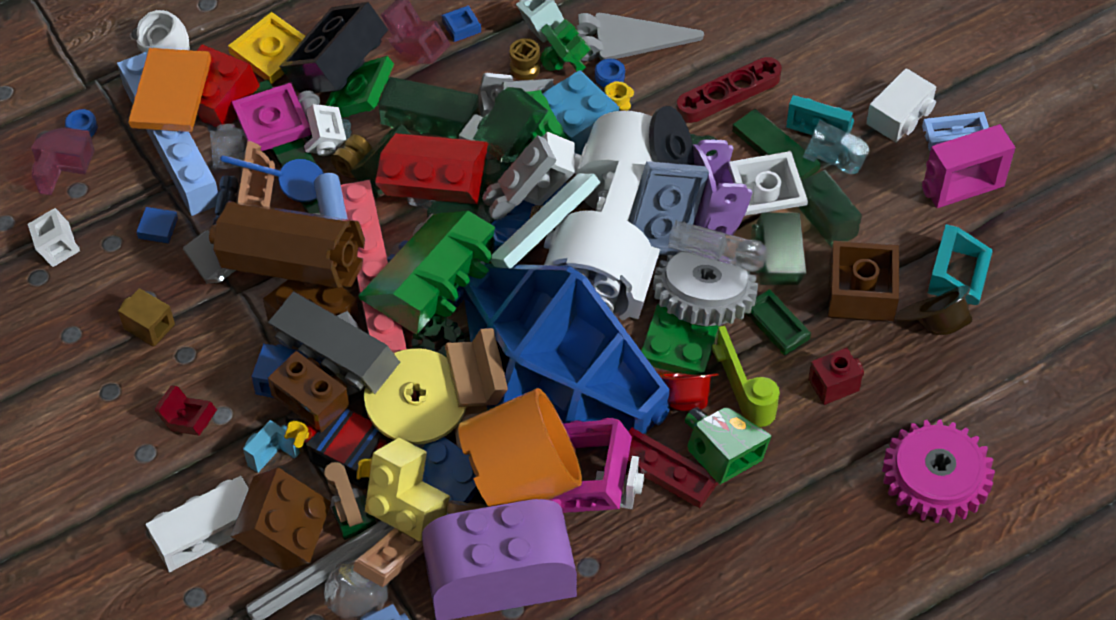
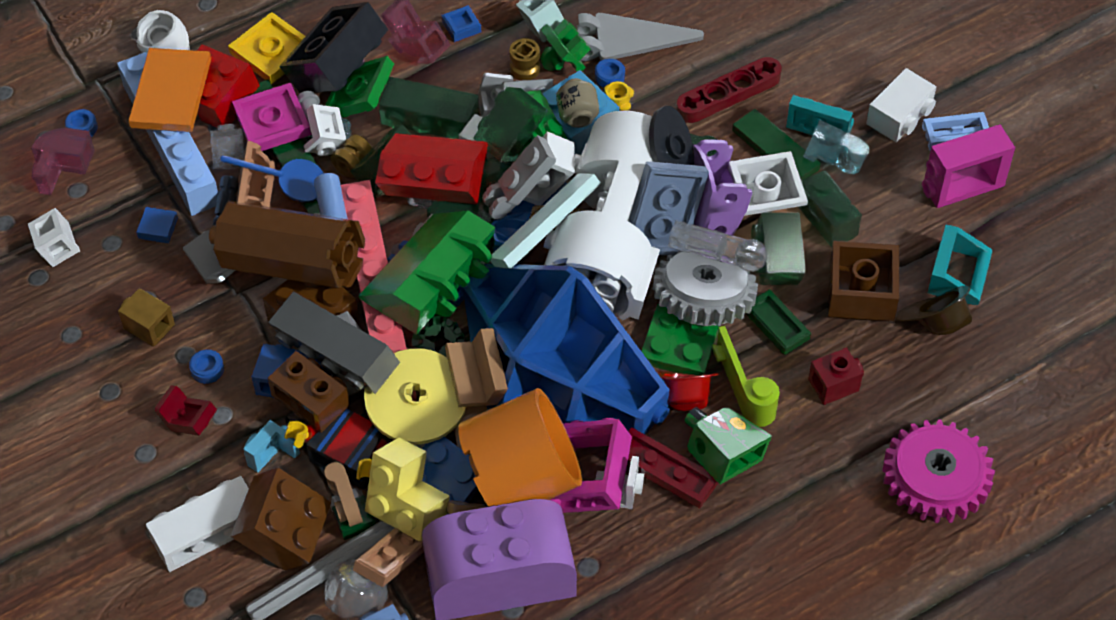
(206, 366): none -> blue tile
(577, 103): none -> dark tan head

